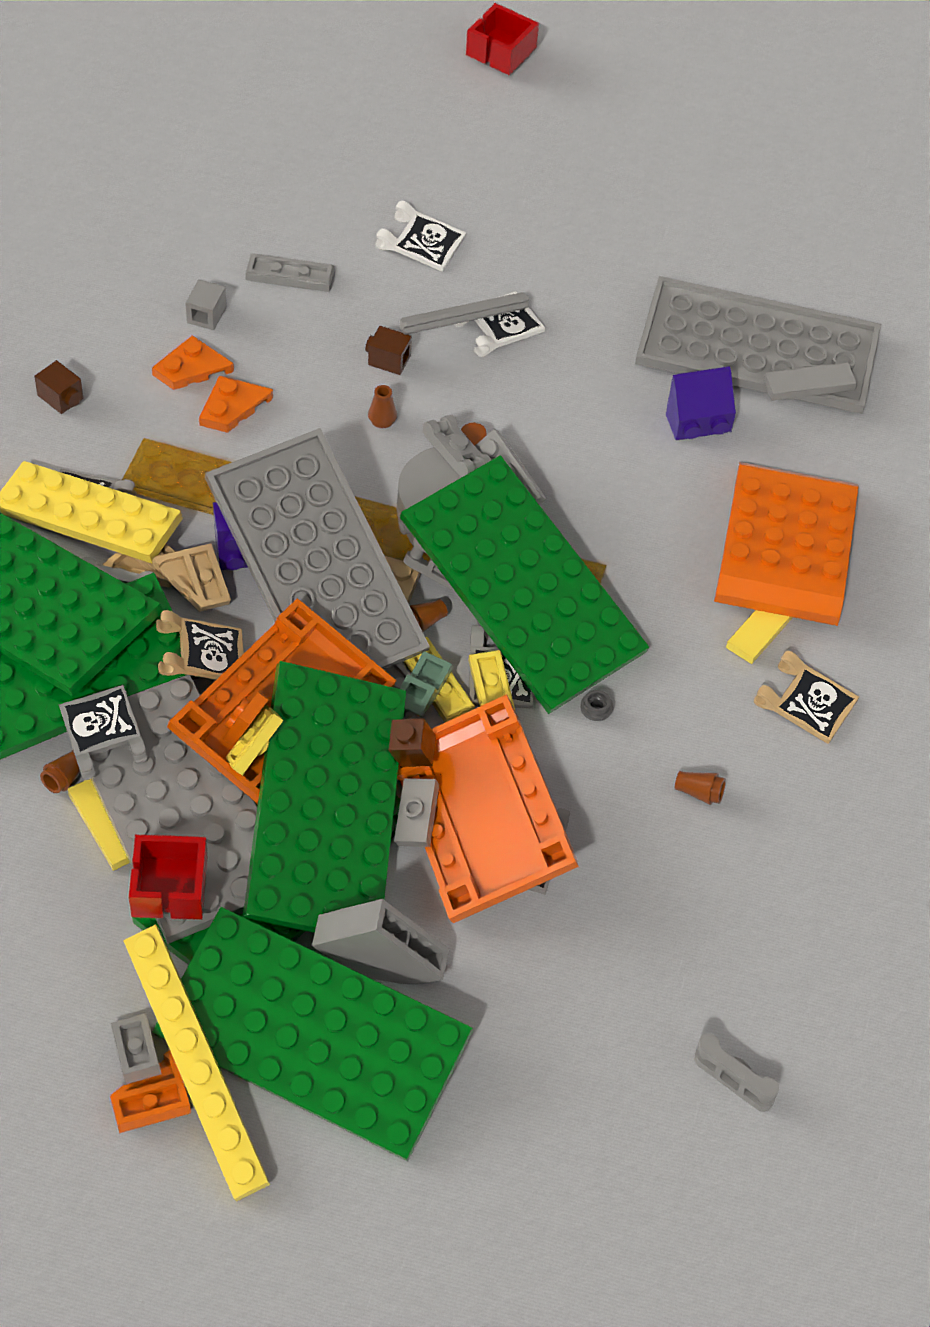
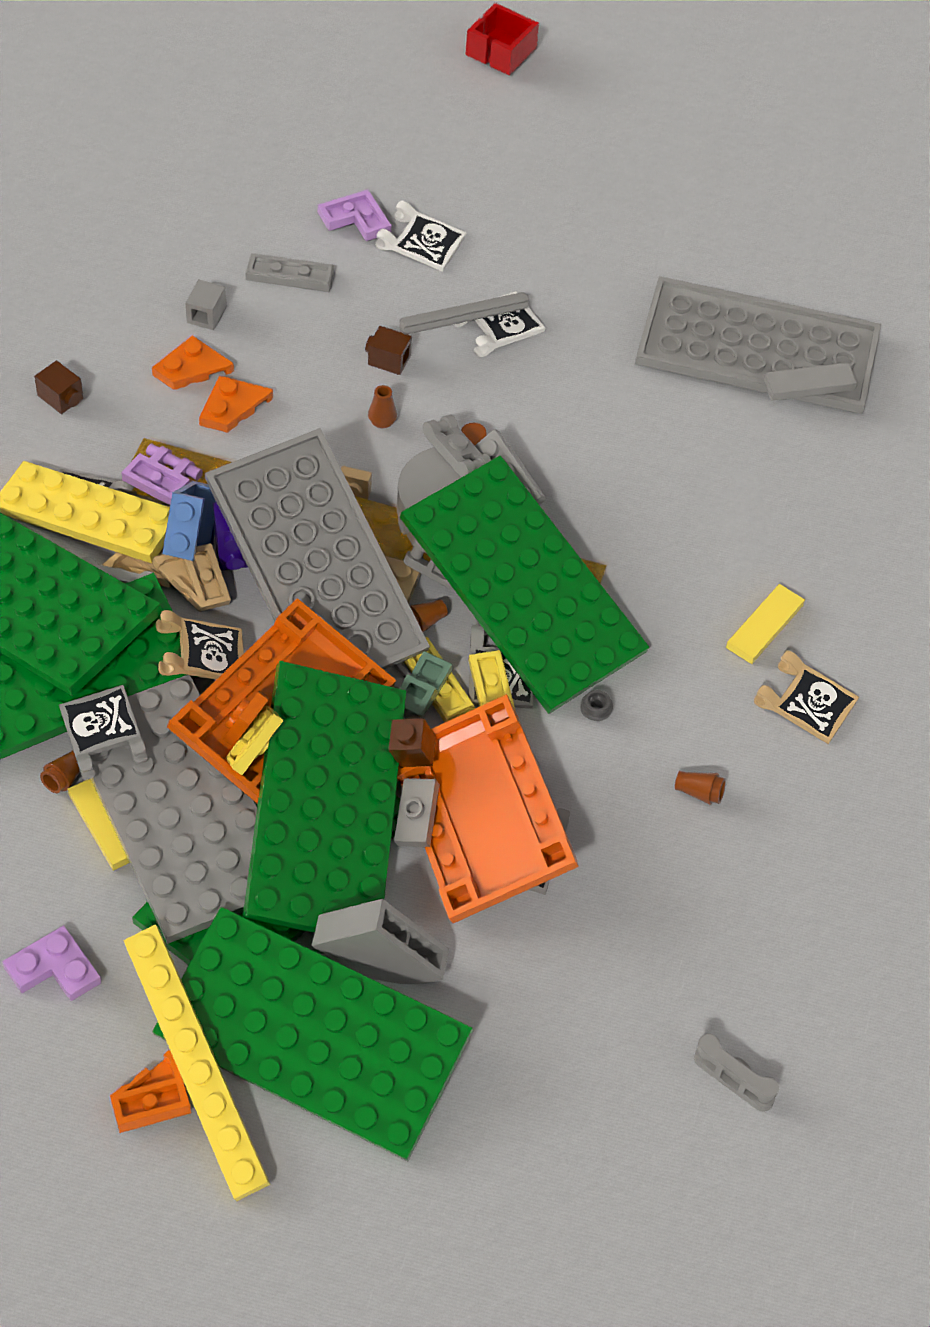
(56, 957): none -> lavender plate
(136, 1048): light grey plate -> none
(155, 478): none -> lavender plate
(168, 876): red piece -> none
(189, 521): none -> medium blue panel
(357, 209): none -> lavender plate
(358, 481): none -> tan plate
(701, 403): dark purple slope -> none
(787, 544): orange slope -> none

